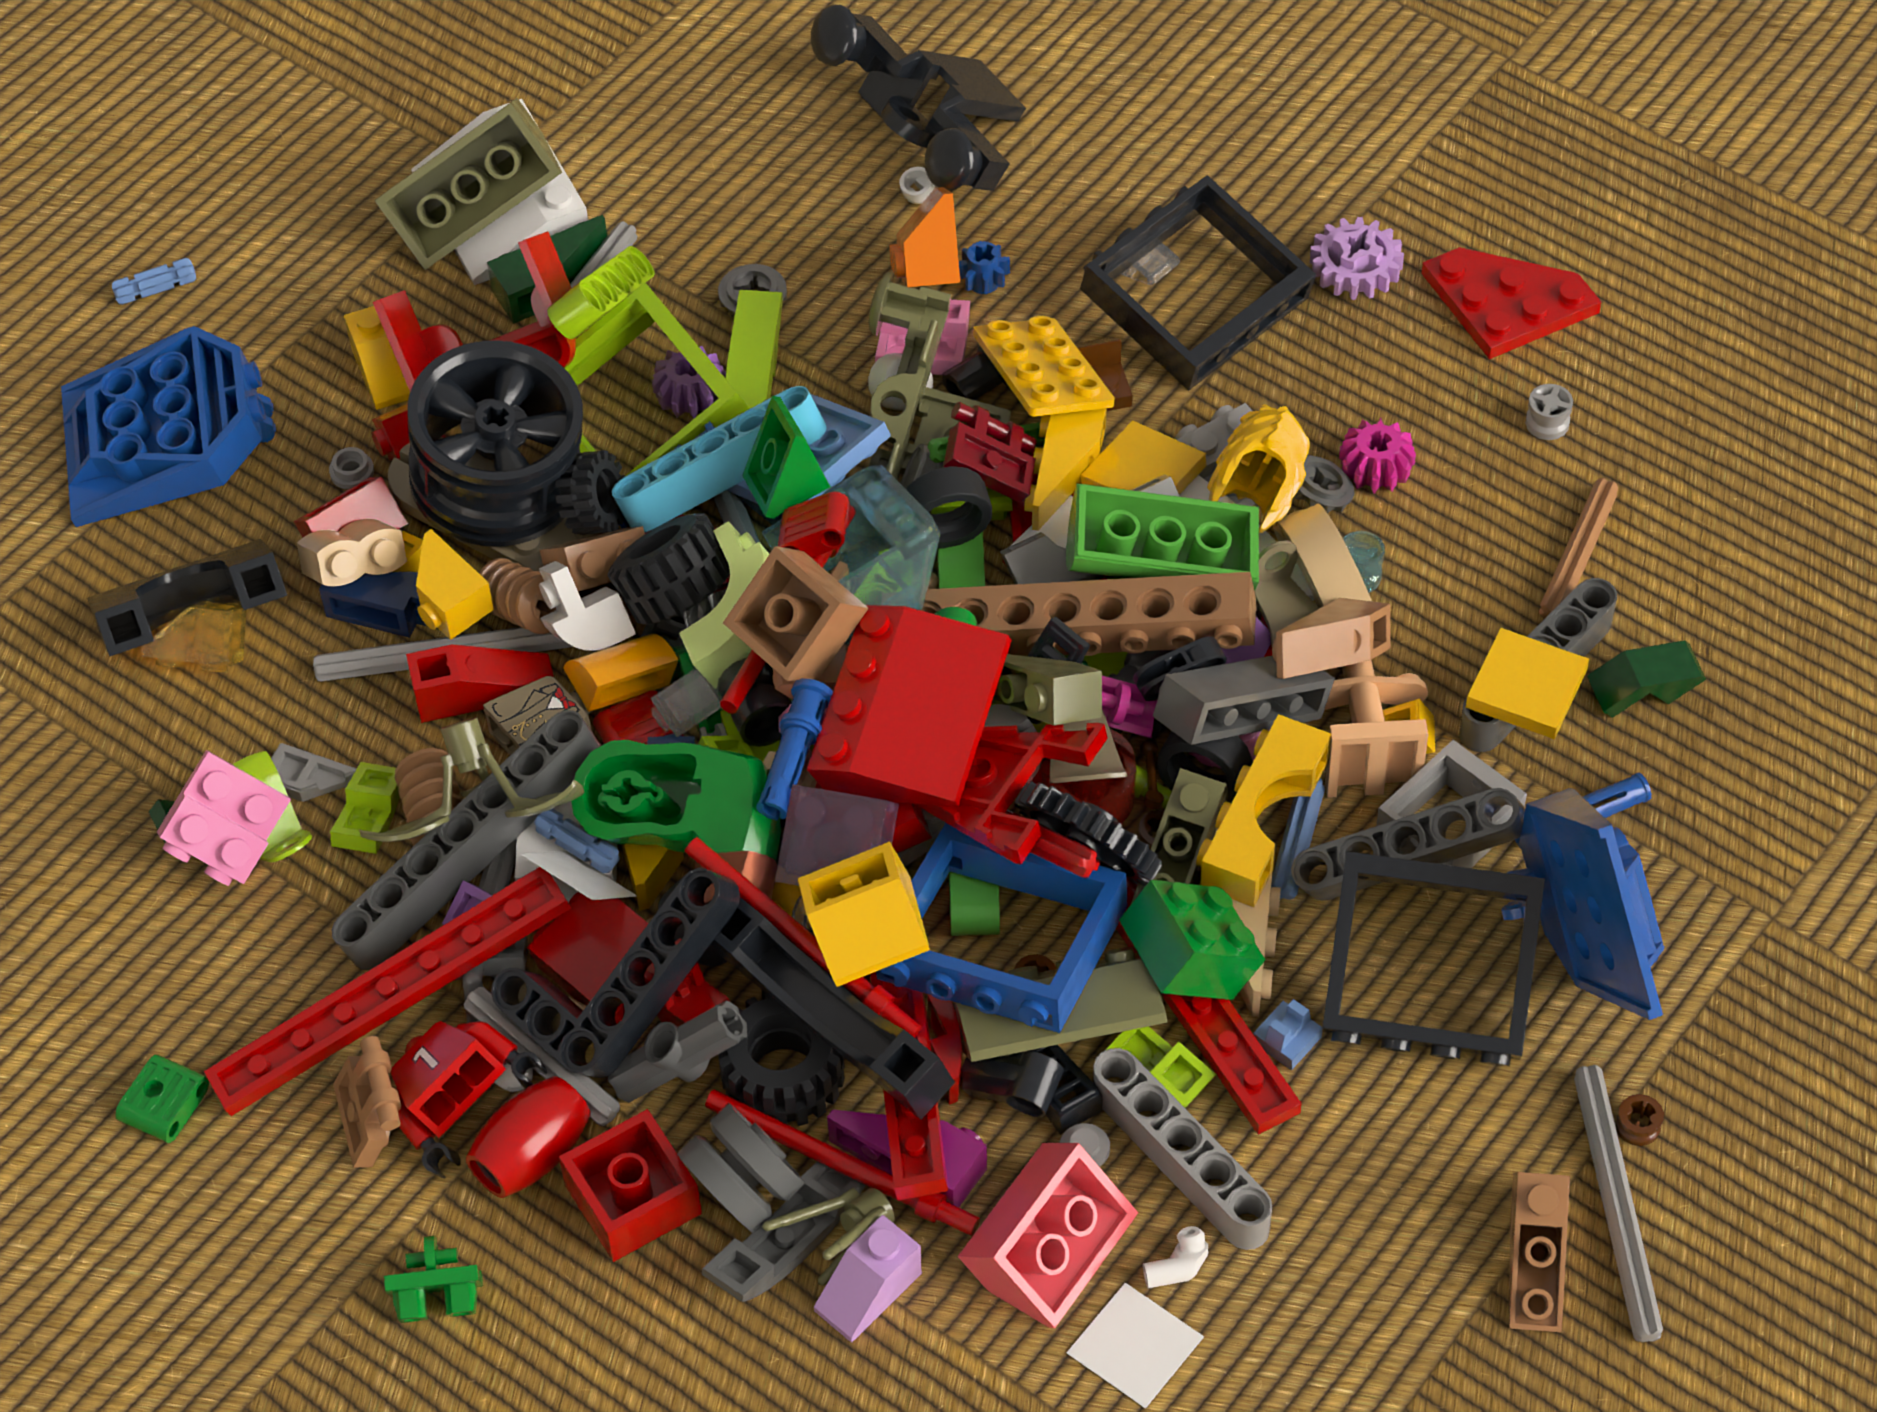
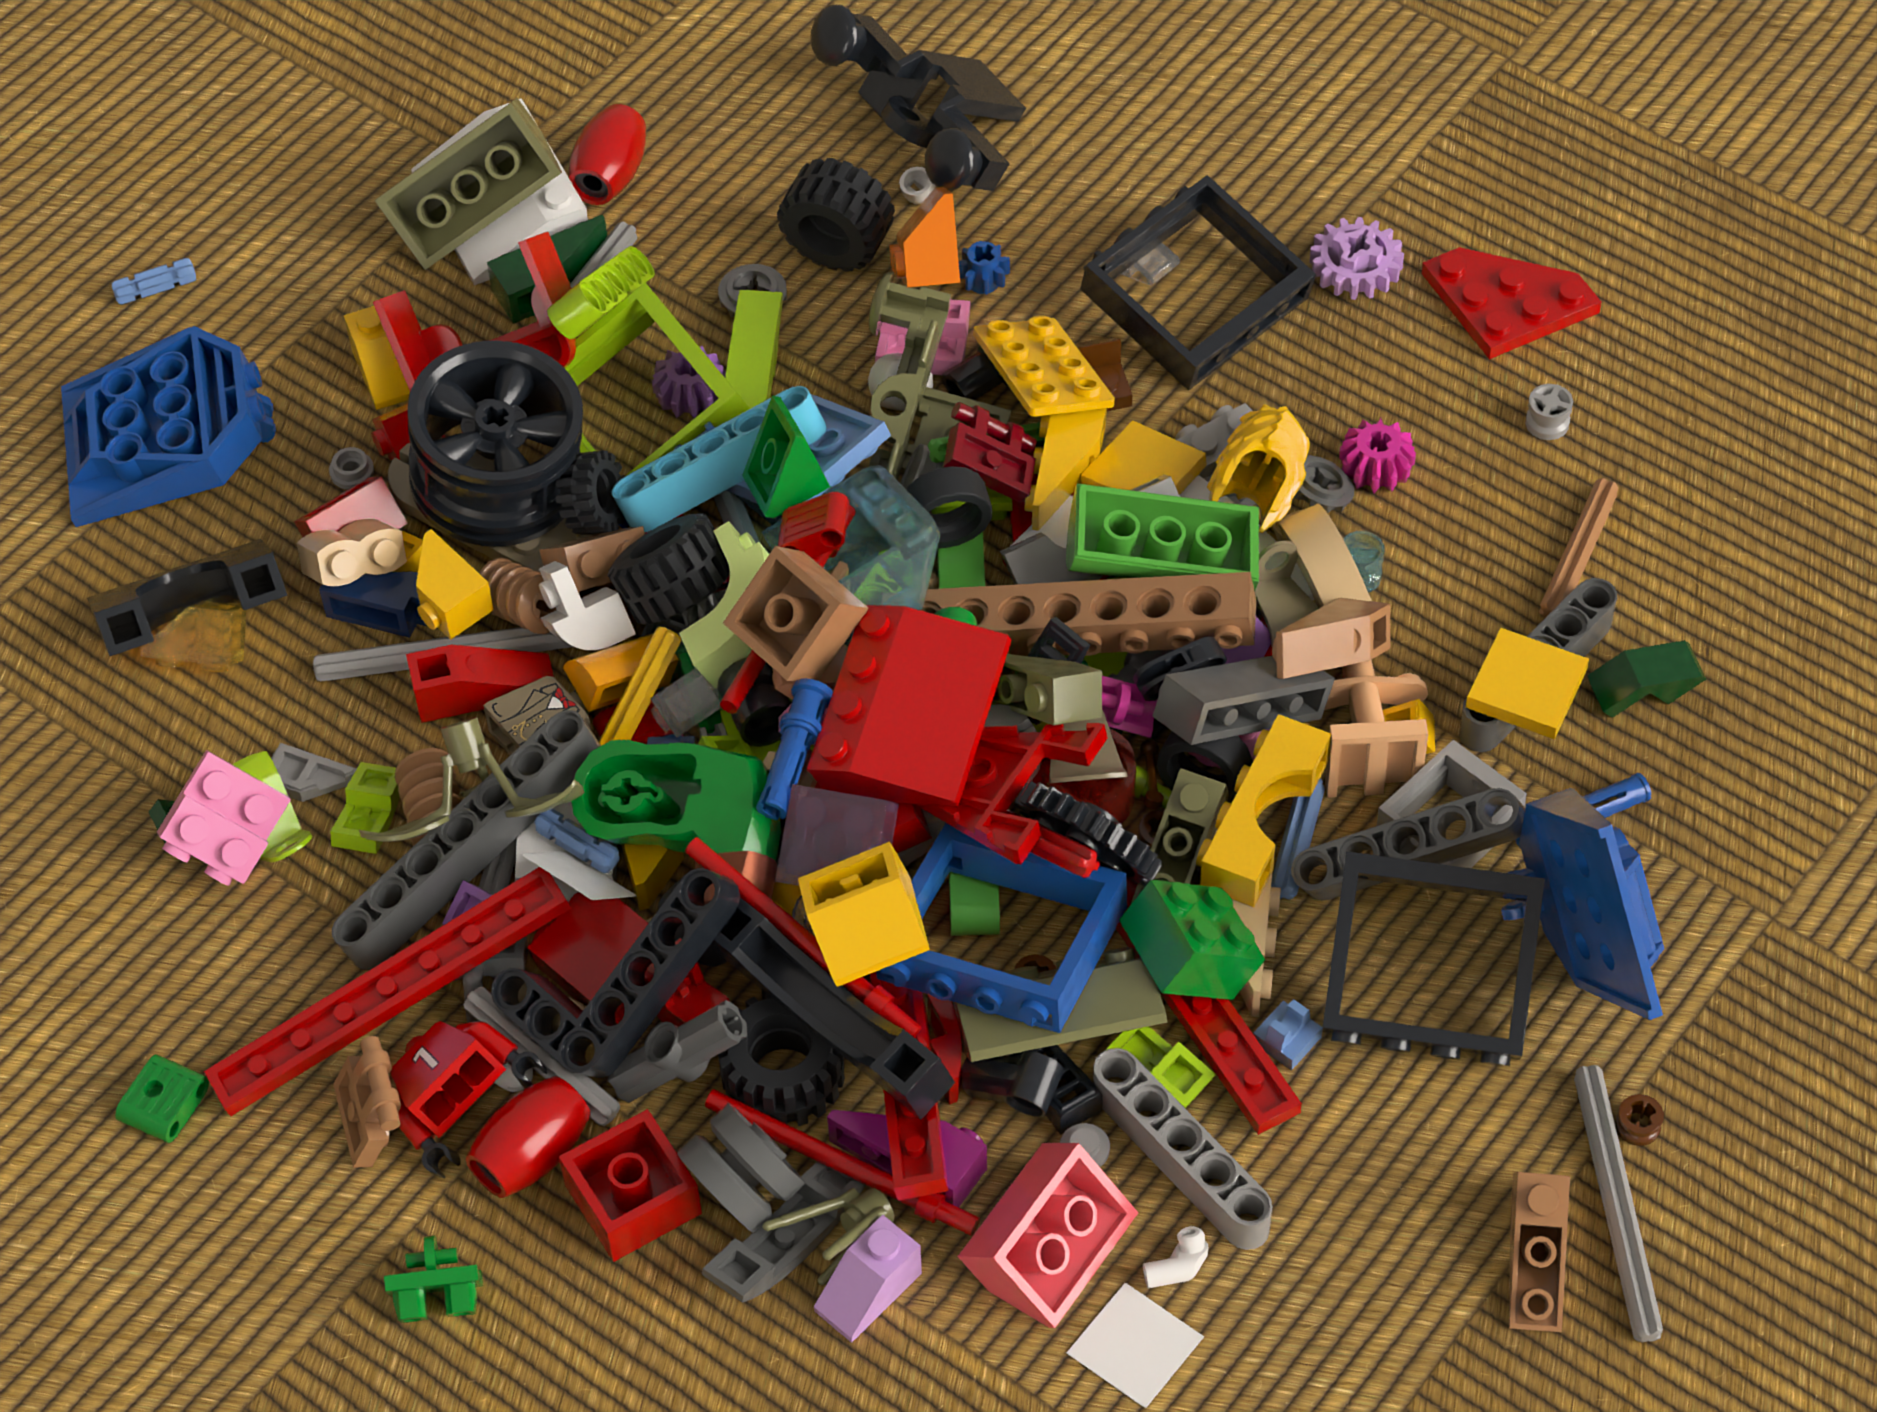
(607, 154): none -> red piece
(642, 686): none -> yellow axle
(836, 214): none -> black tyre

